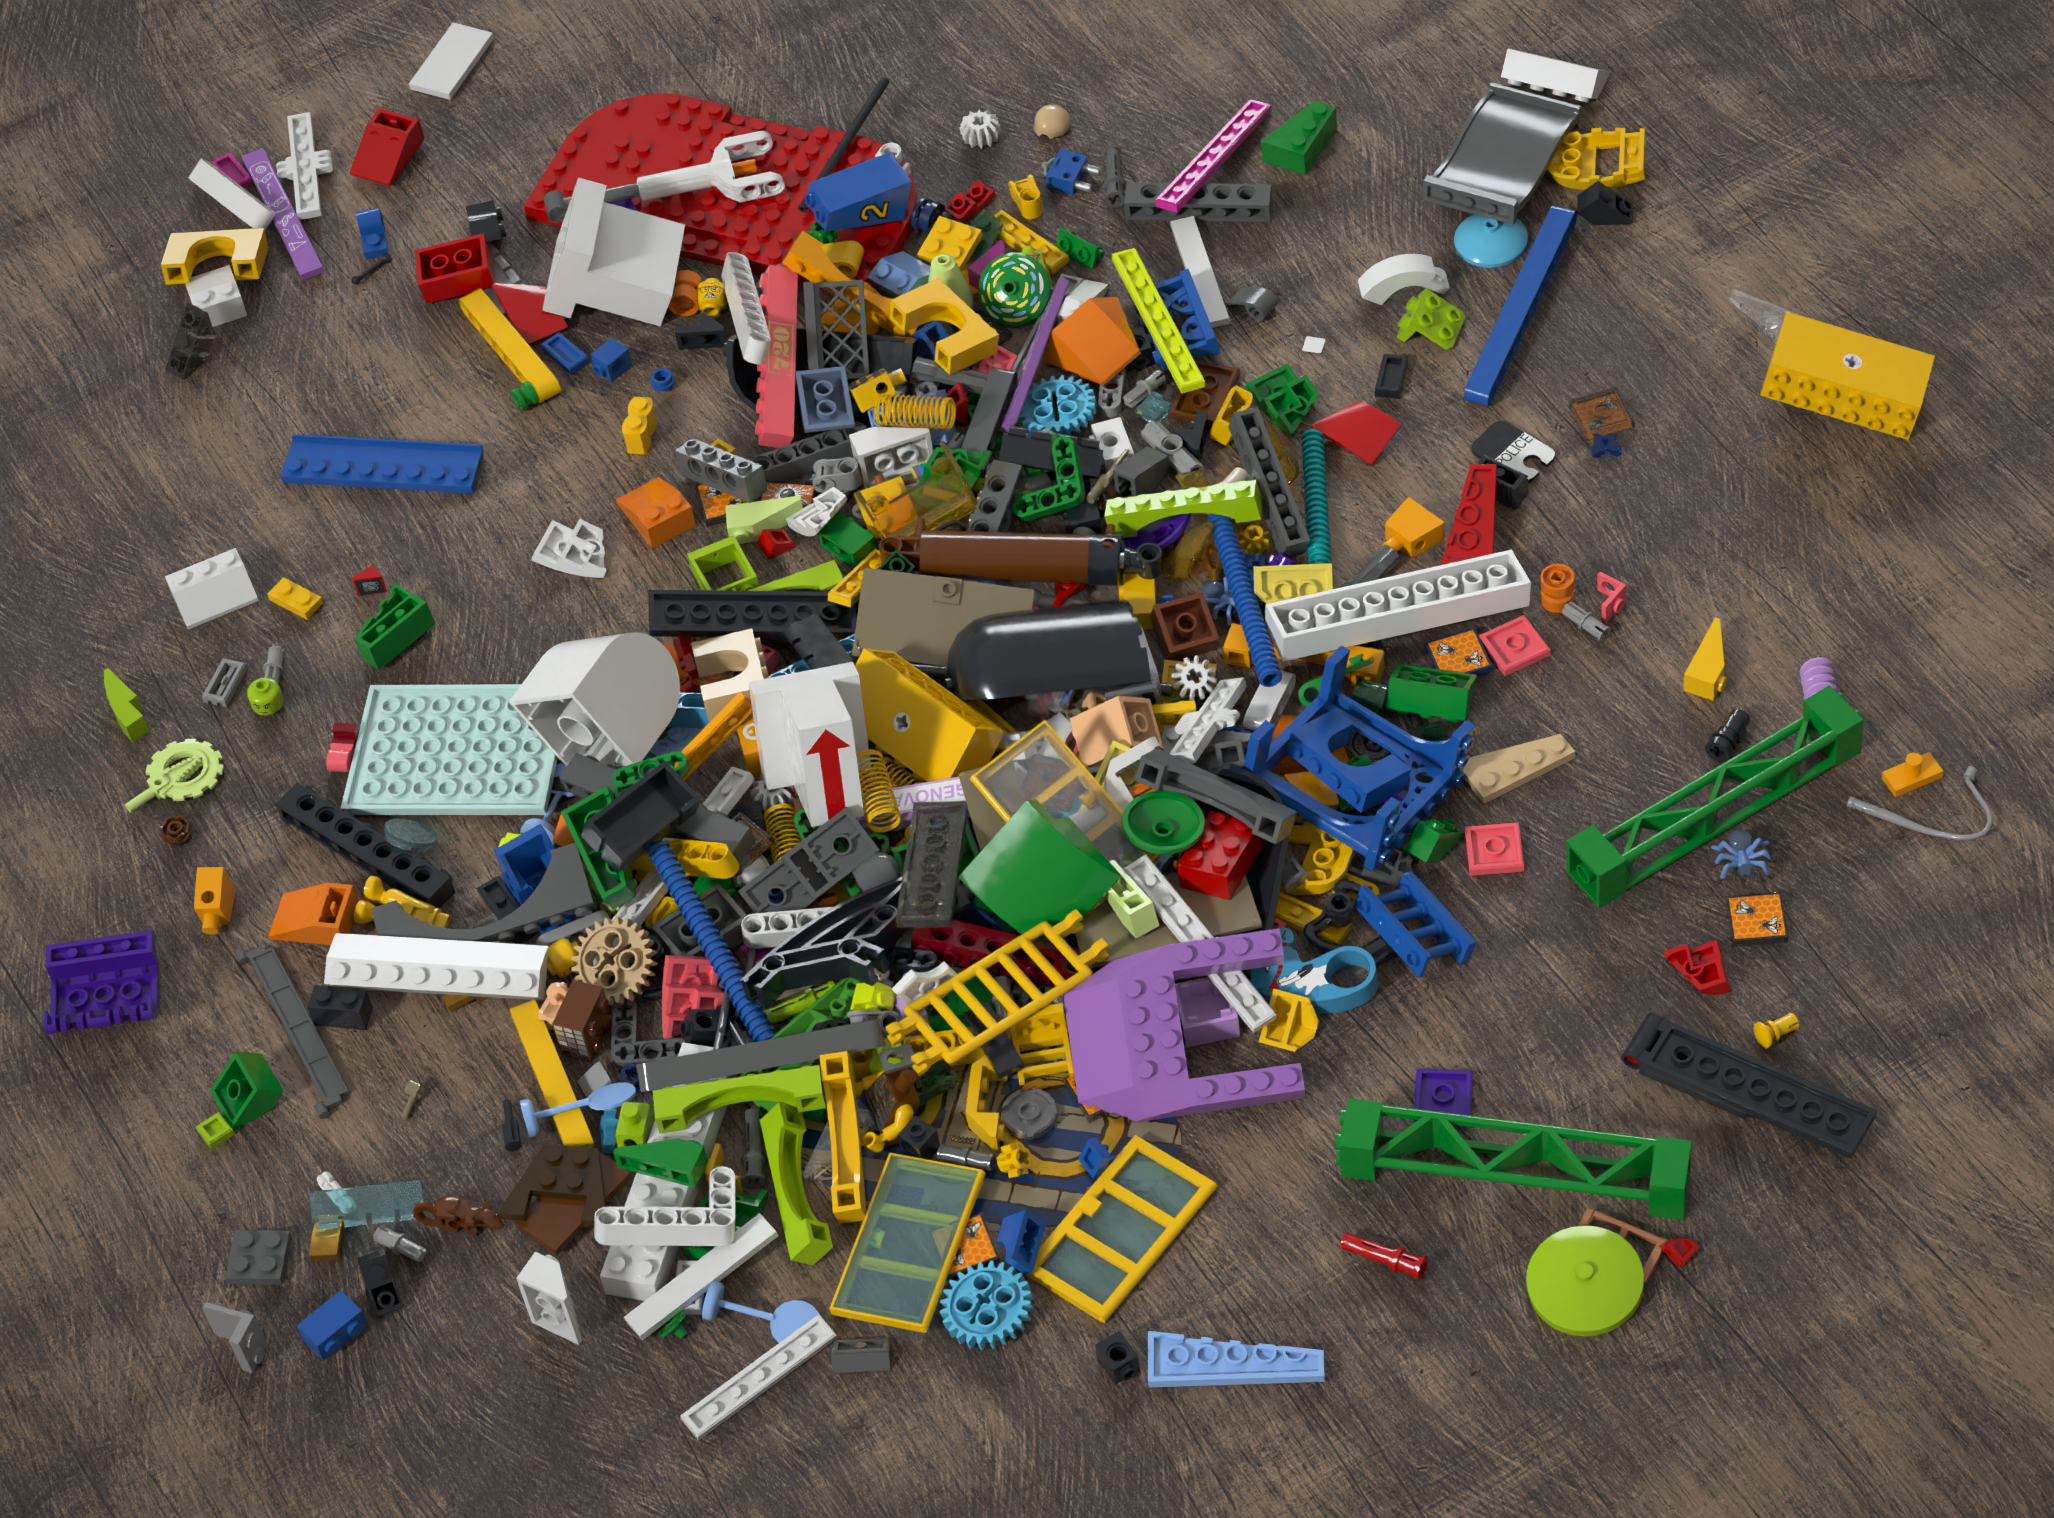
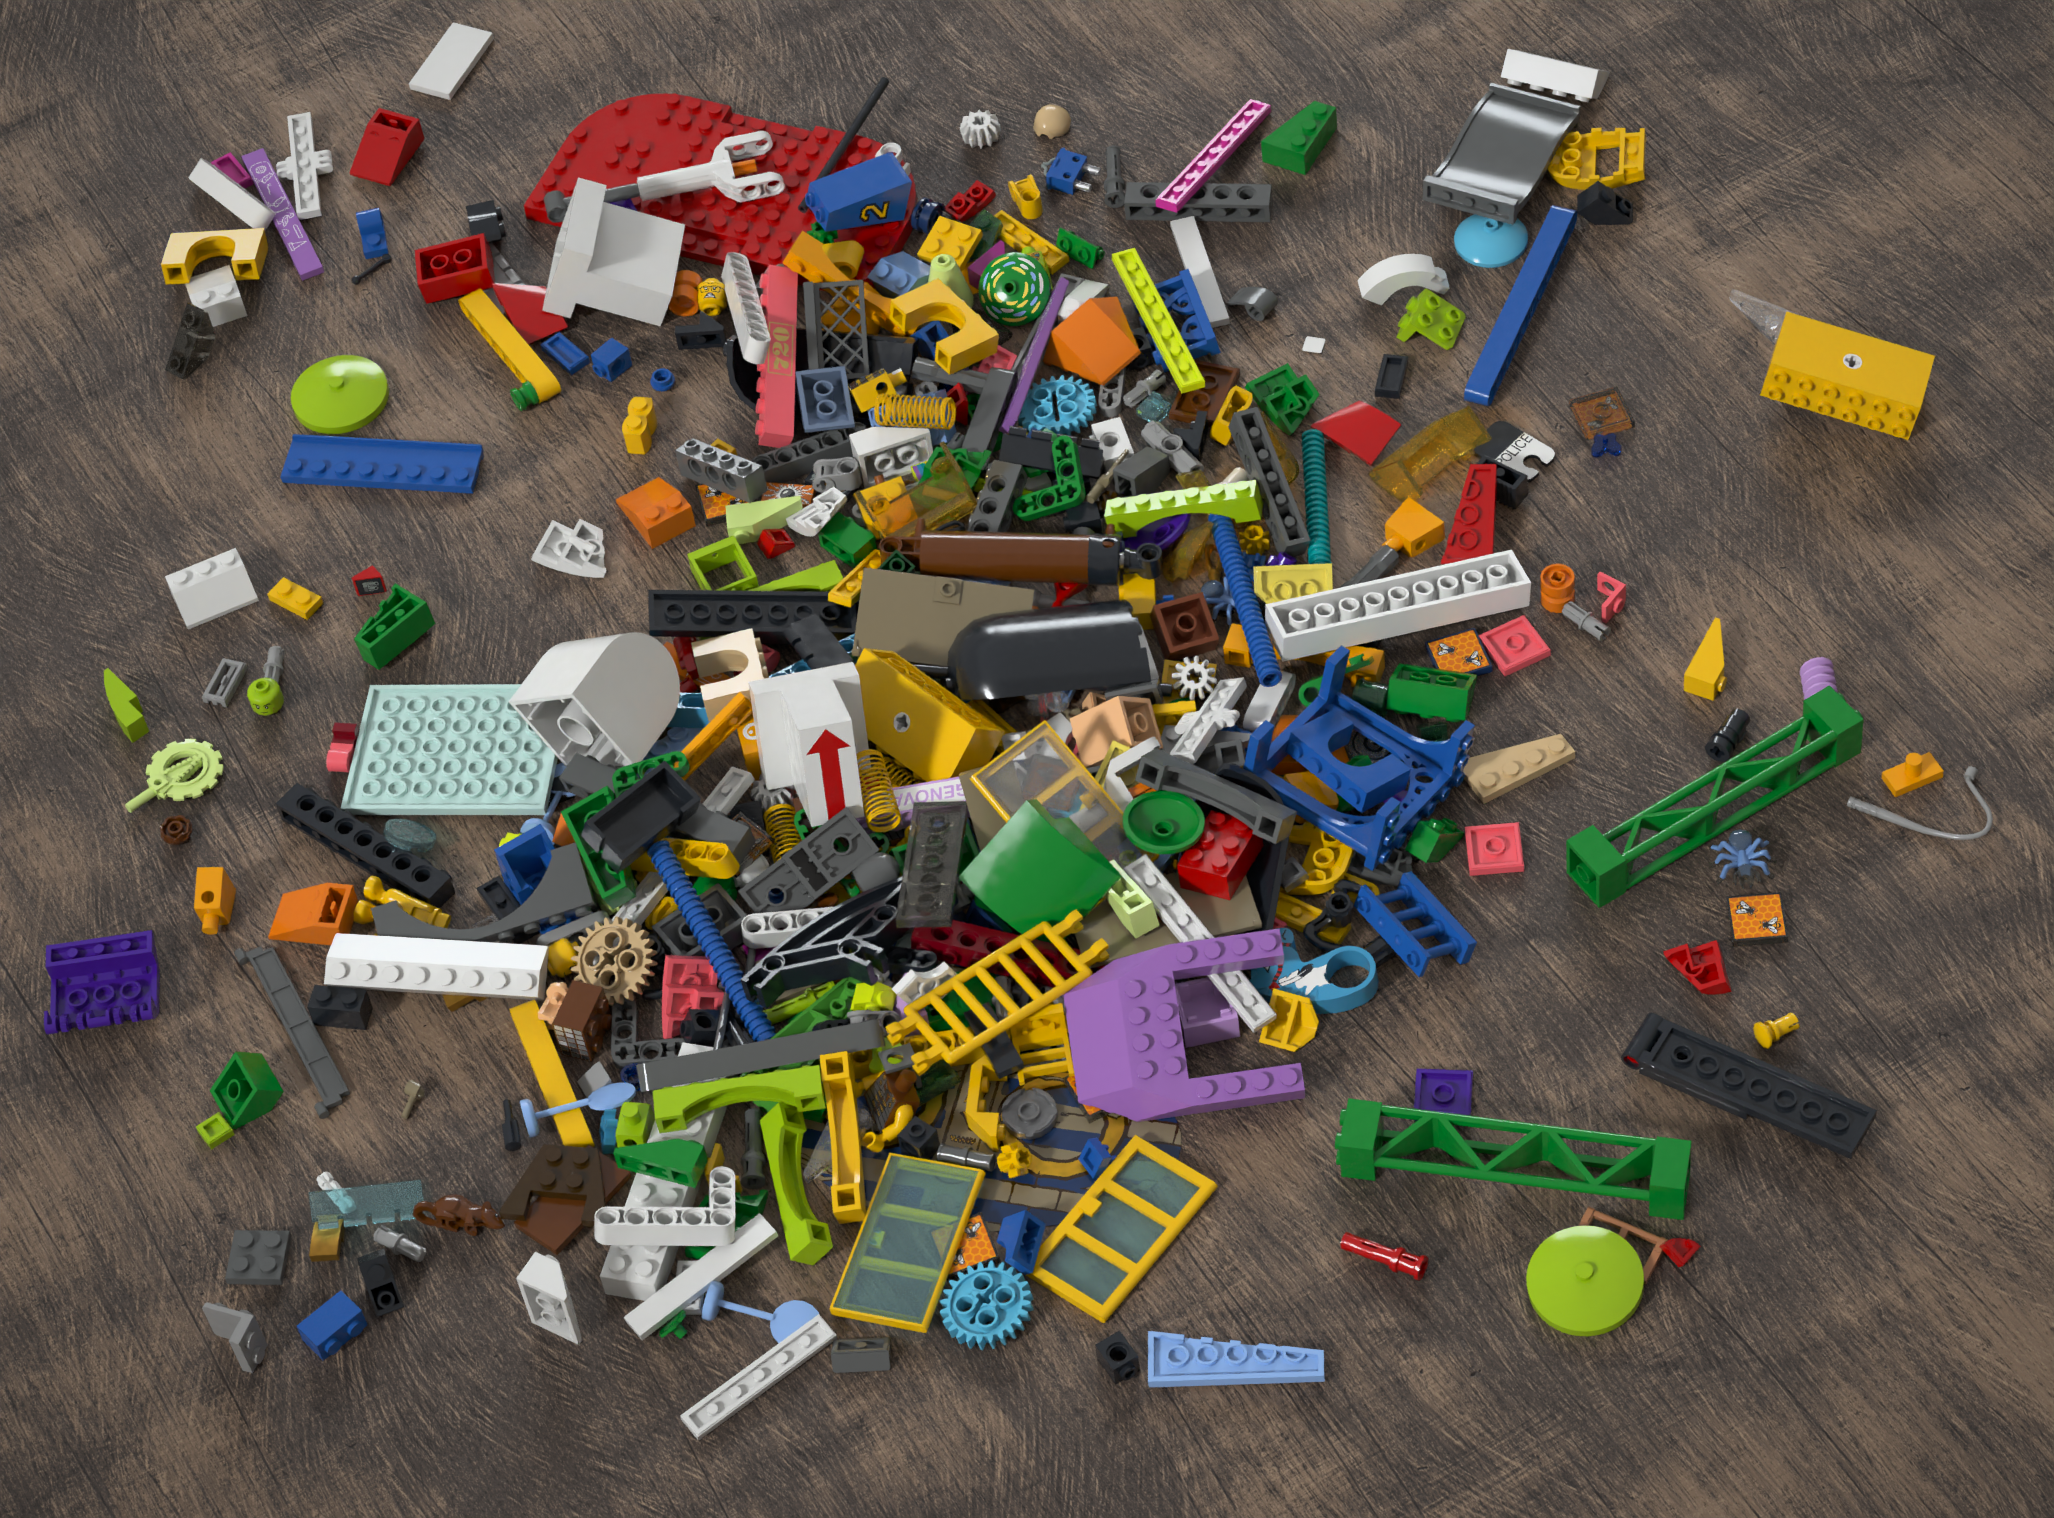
(339, 394): none -> lime dish
(1430, 453): none -> clear yellow windscreen

